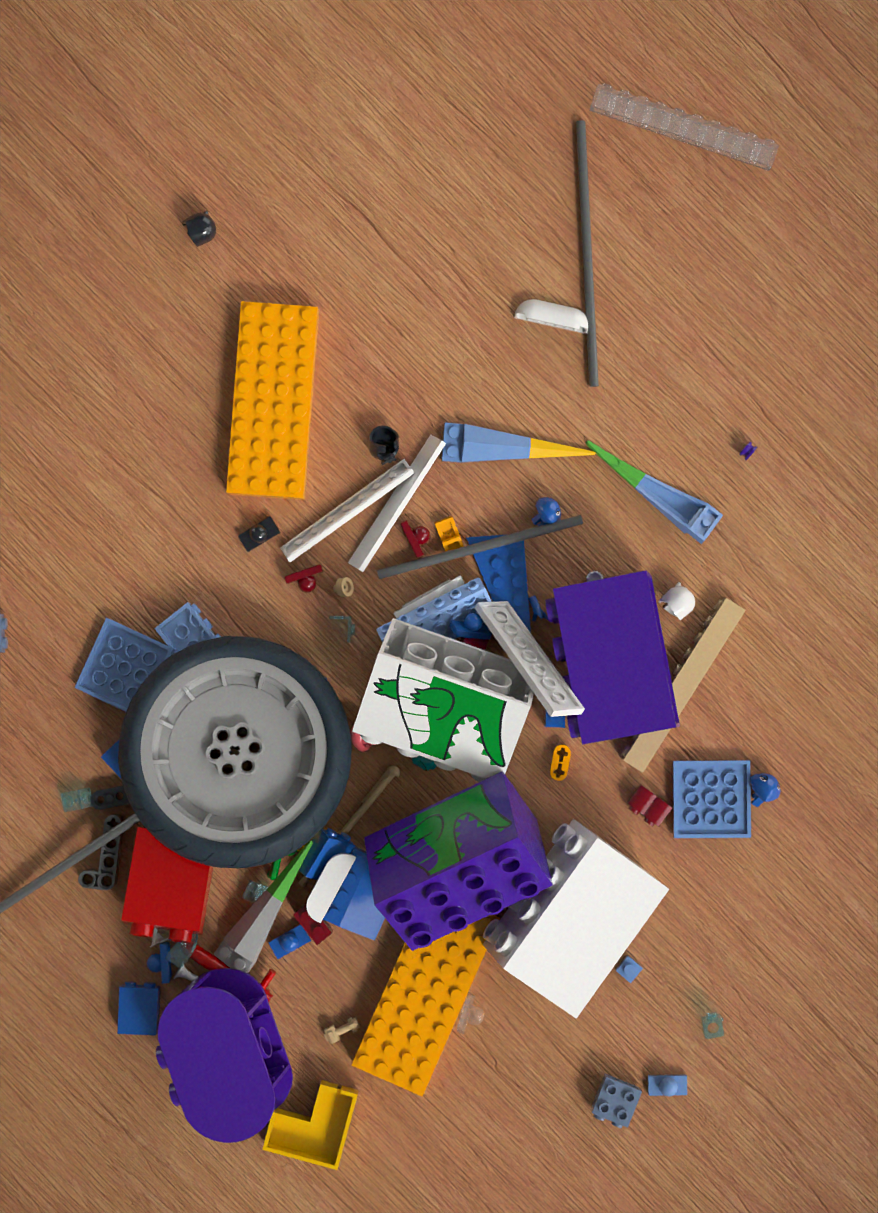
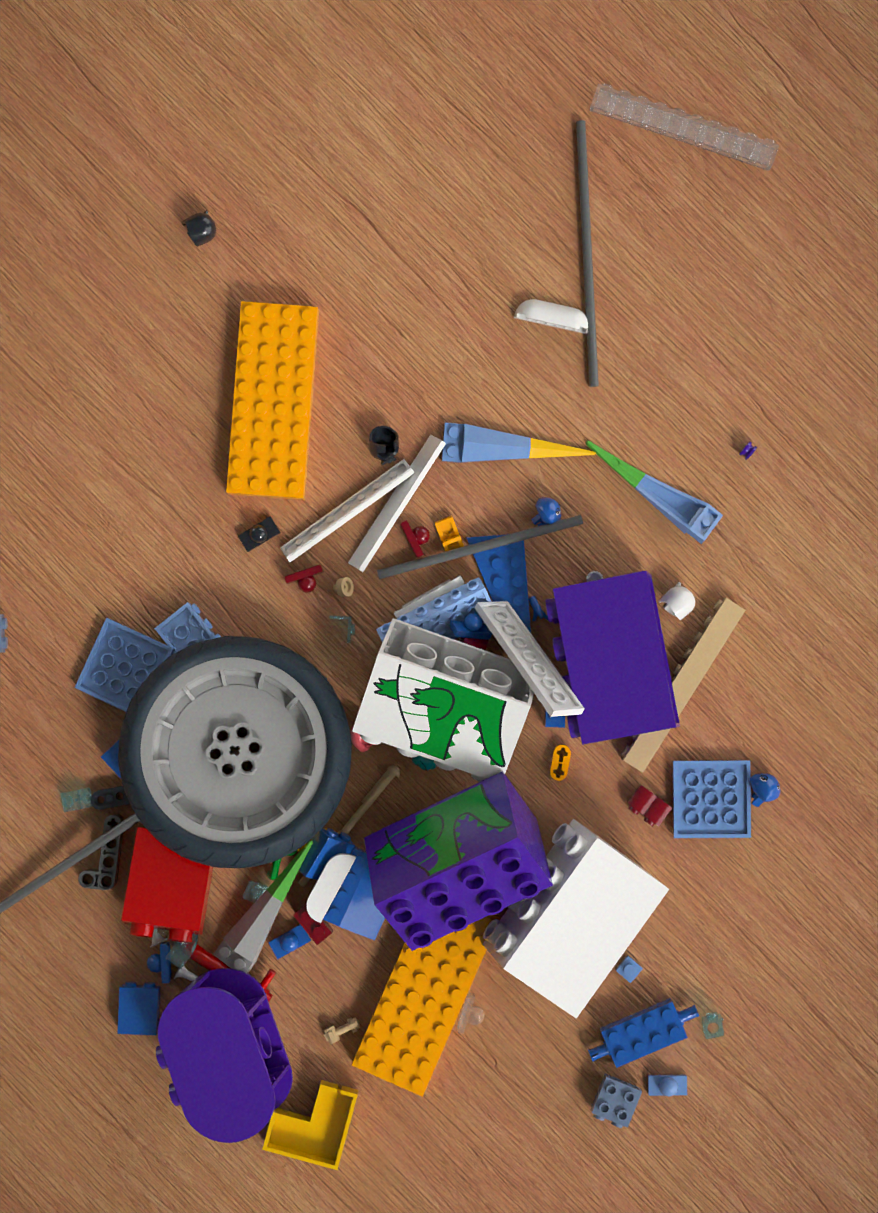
(643, 1032): none -> blue brick

